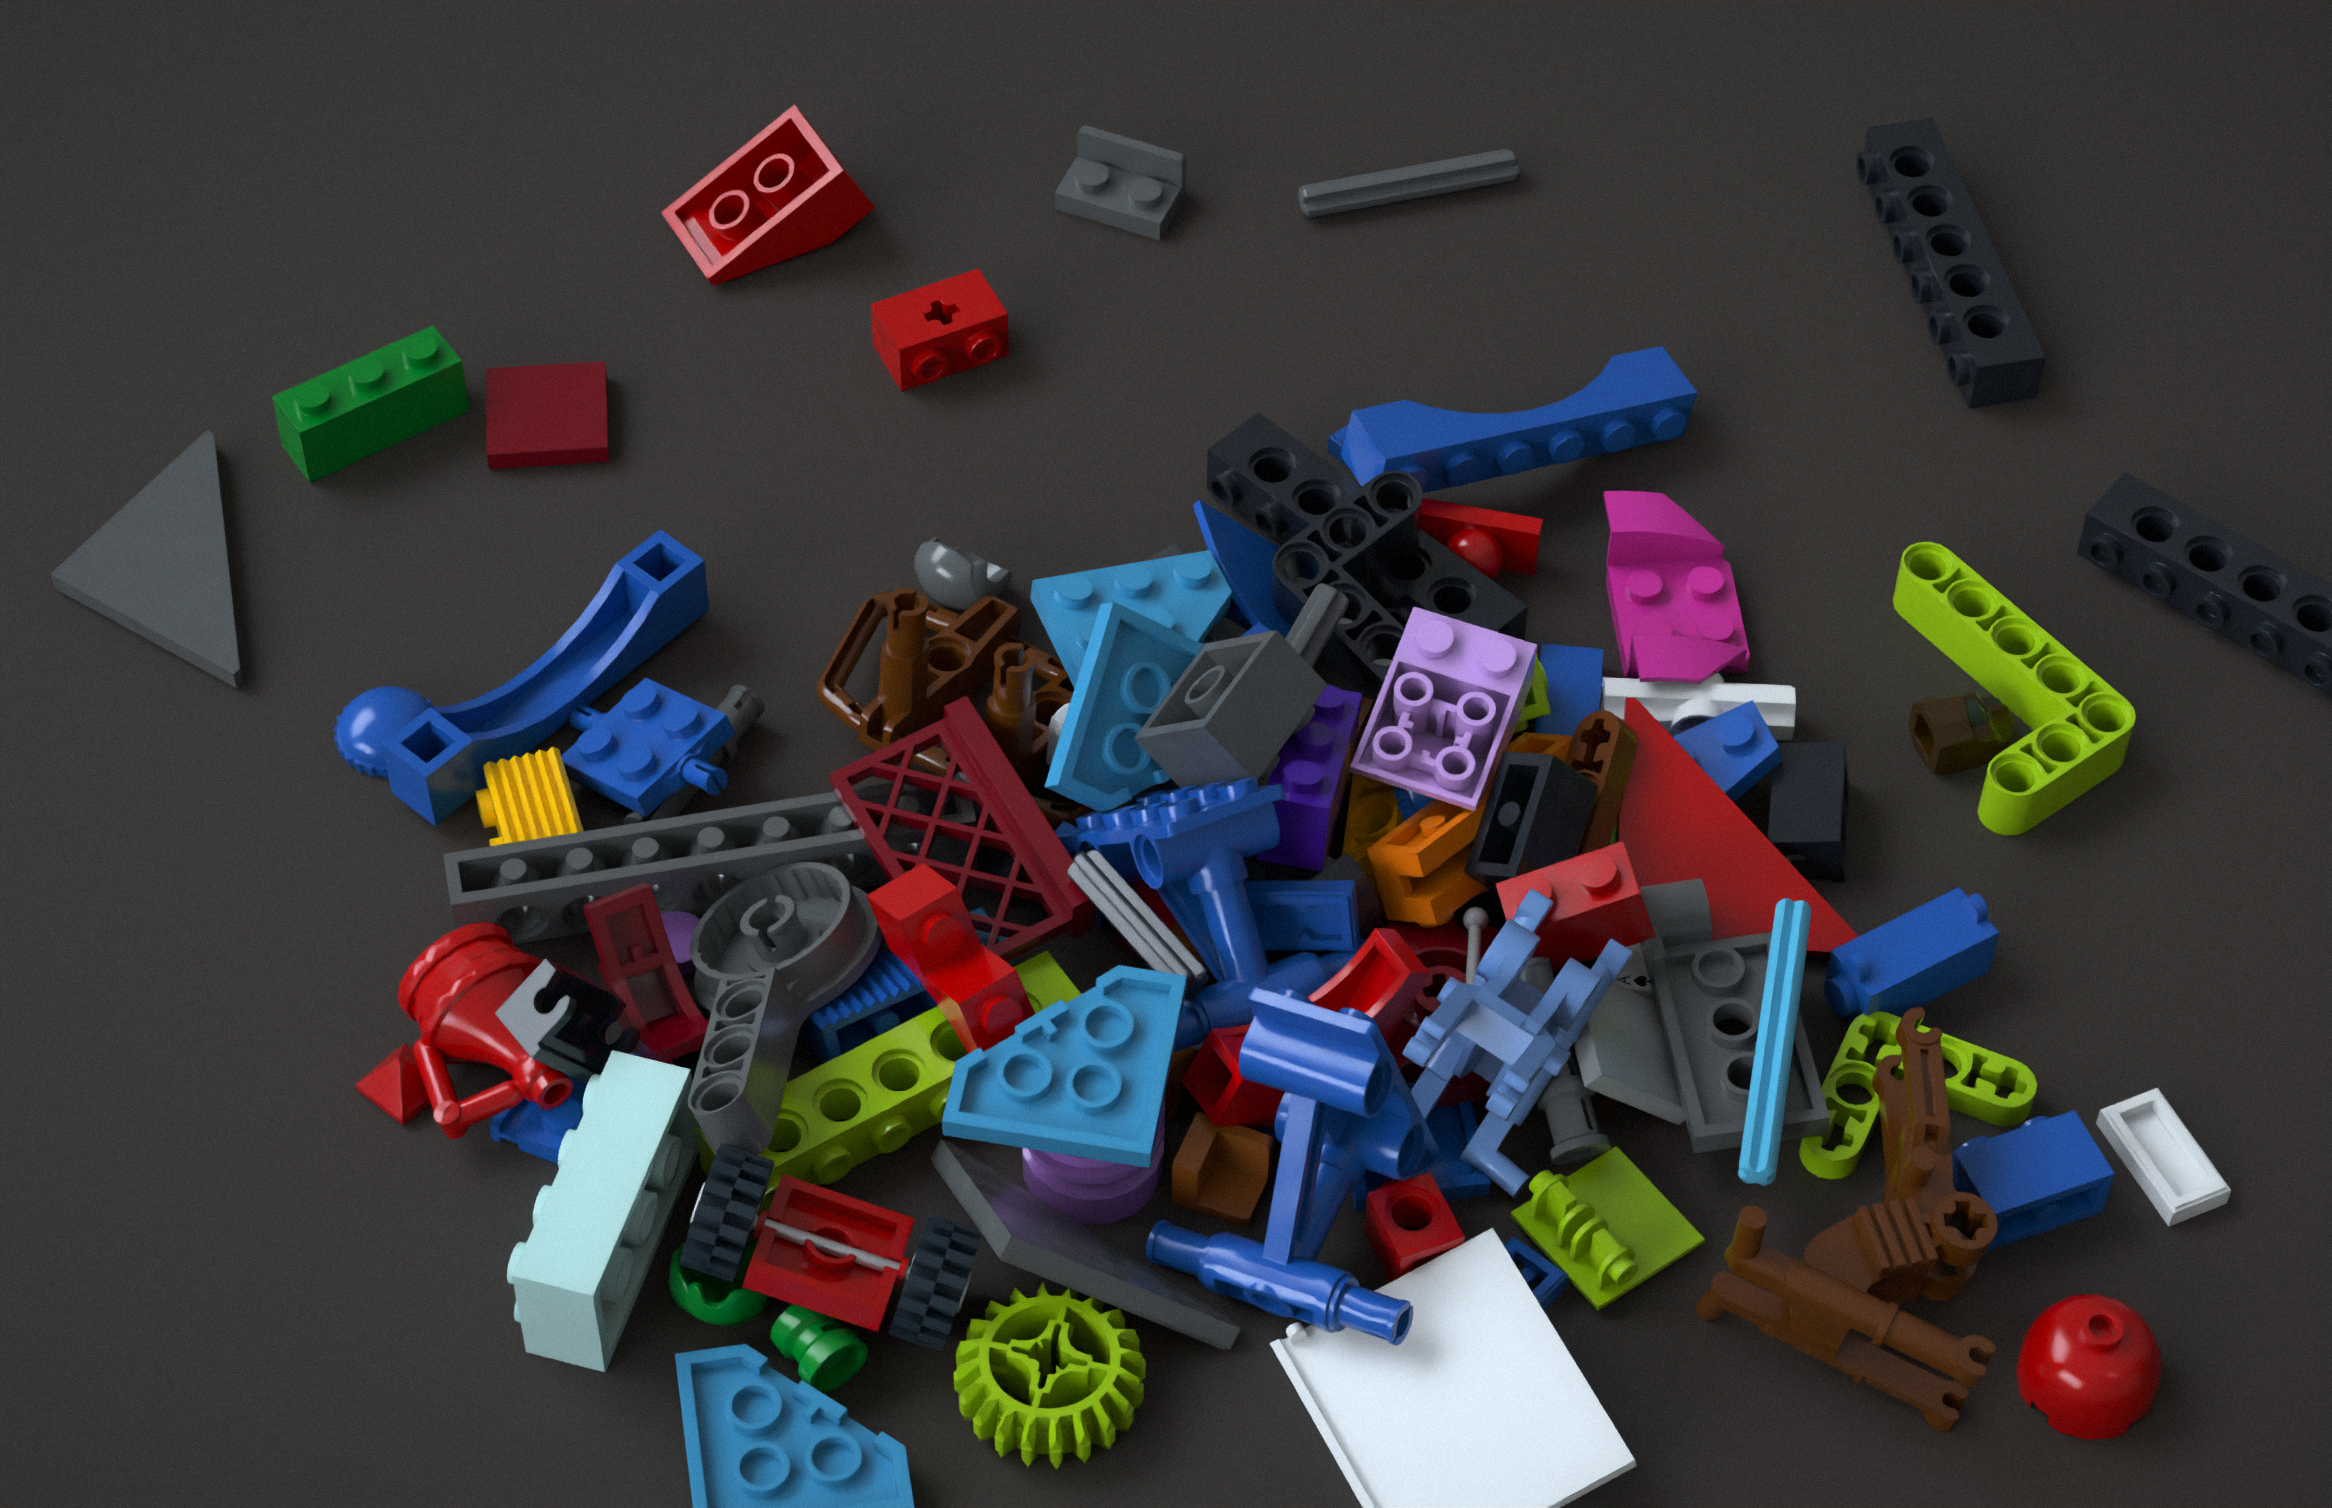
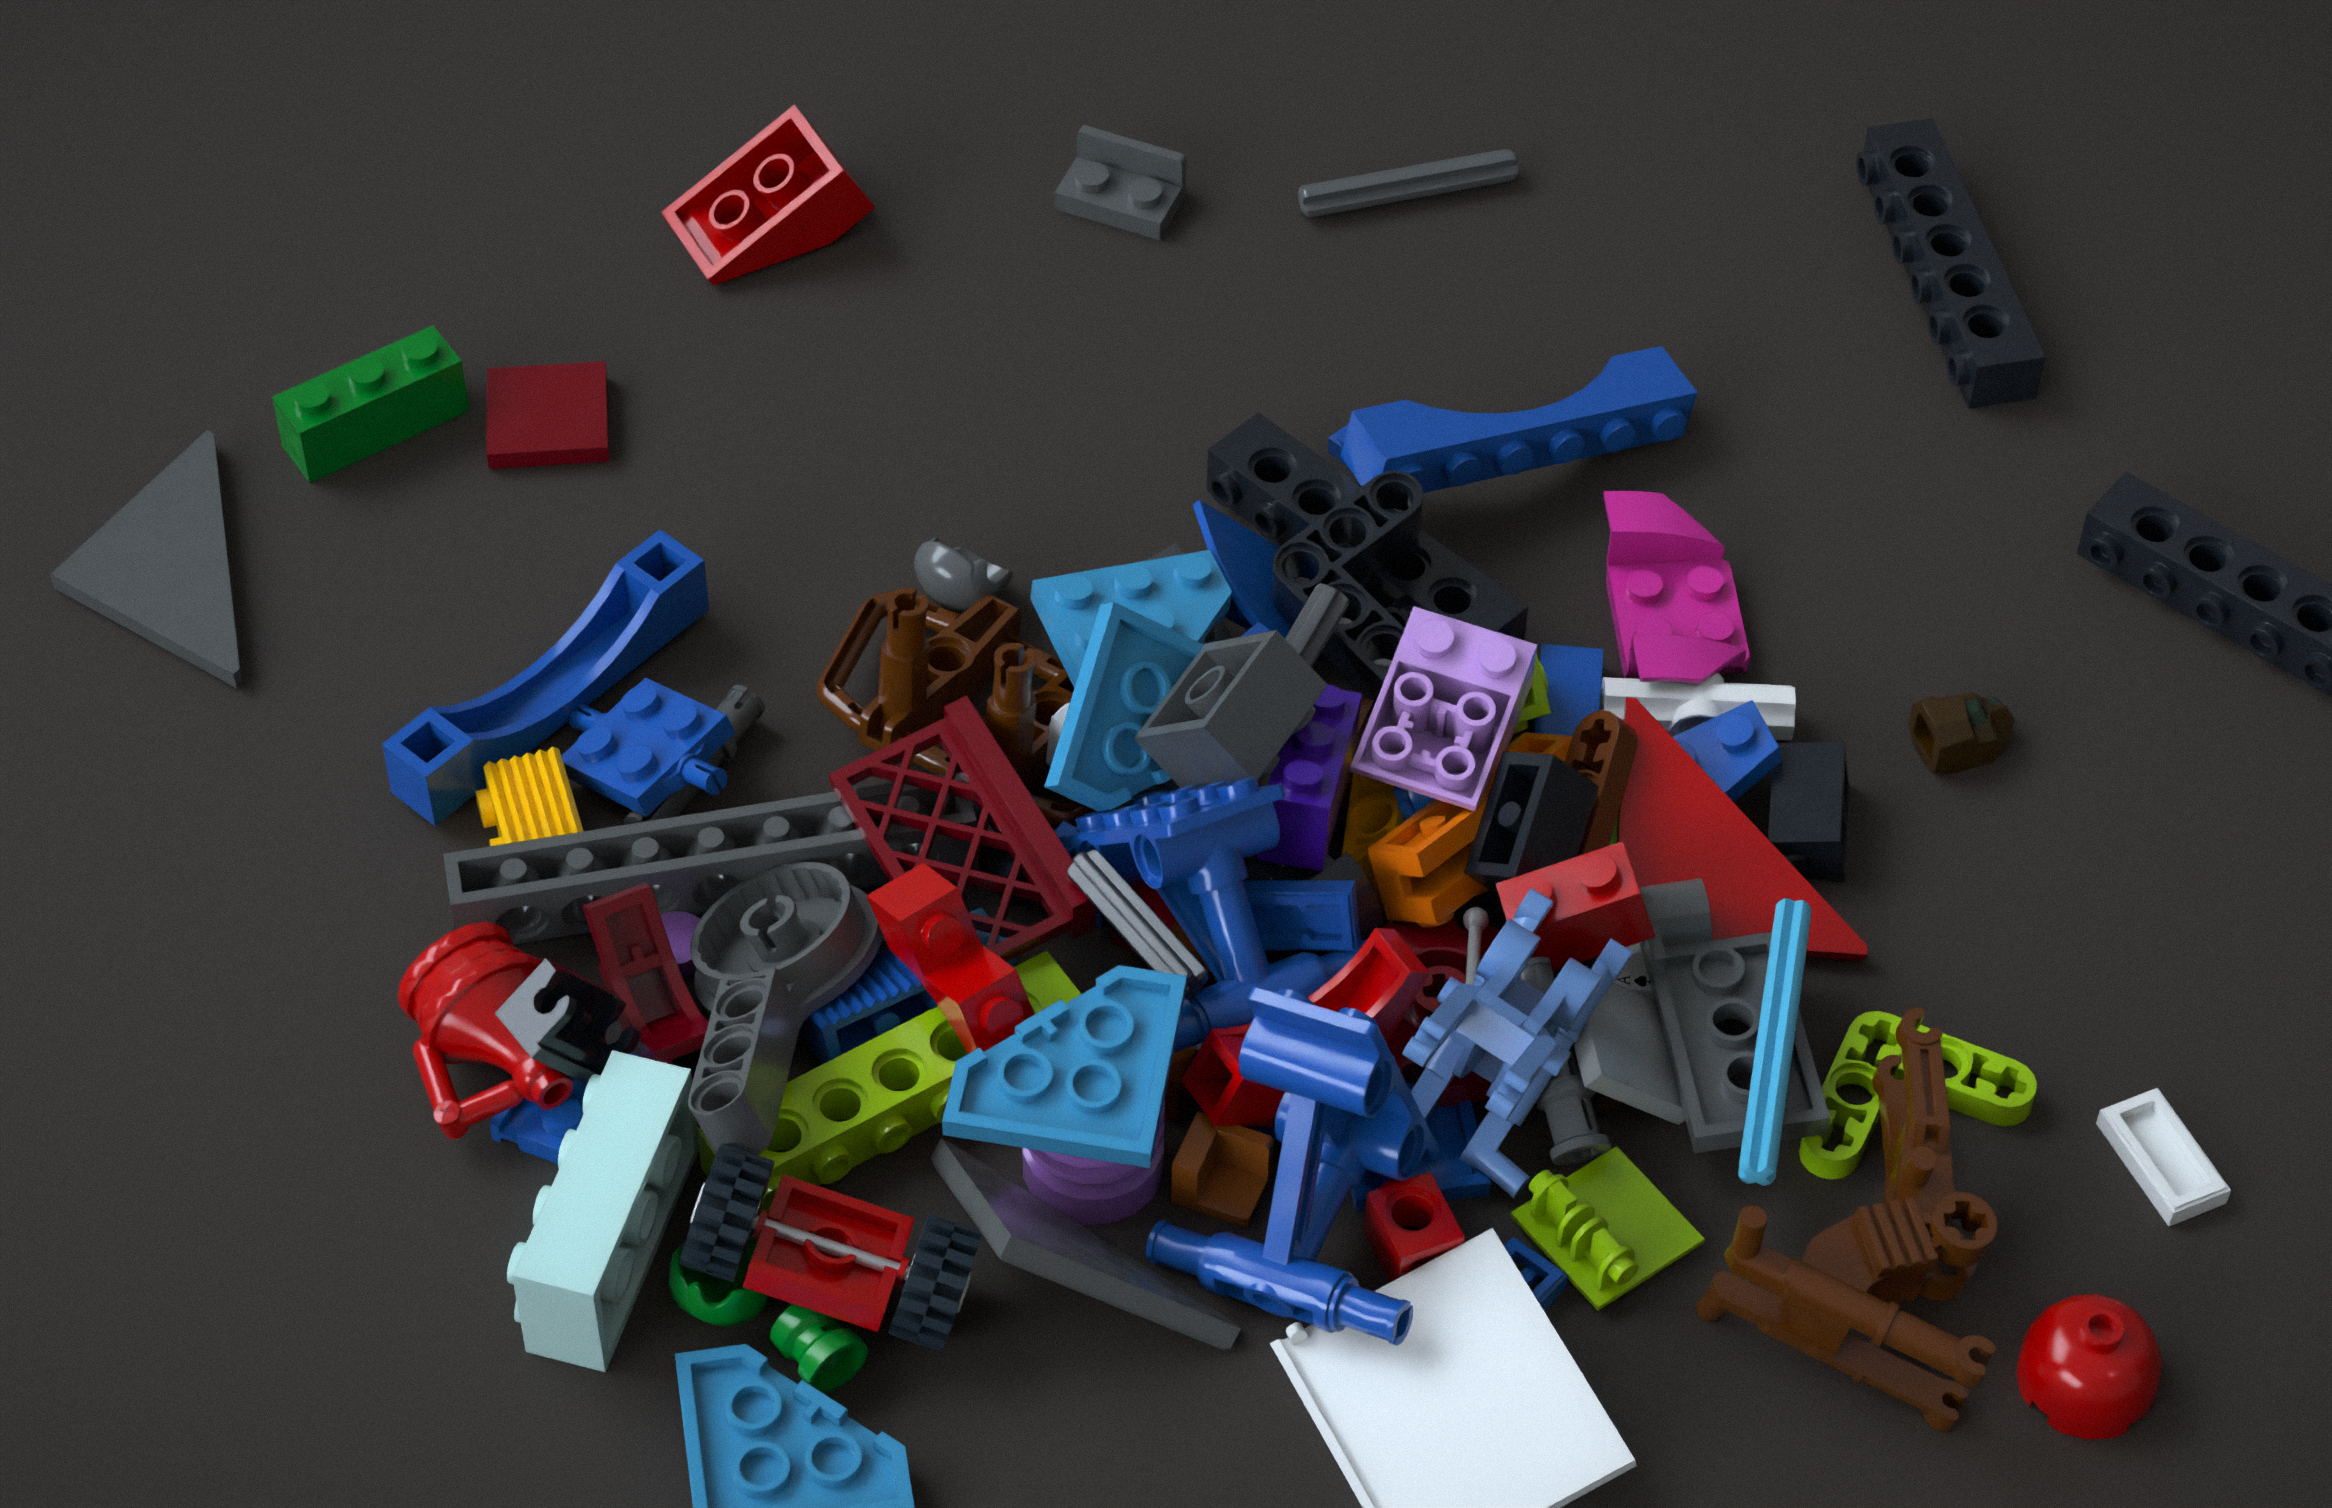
(371, 721): blue hat -> none
(396, 1086): red slope -> none
(940, 329): red brick -> none
(1078, 1402): lime gear -> none
(1485, 536): red tile -> none
(1912, 957): blue brick -> none
(2035, 1176): blue brick -> none
(2074, 713): lime beam -> none

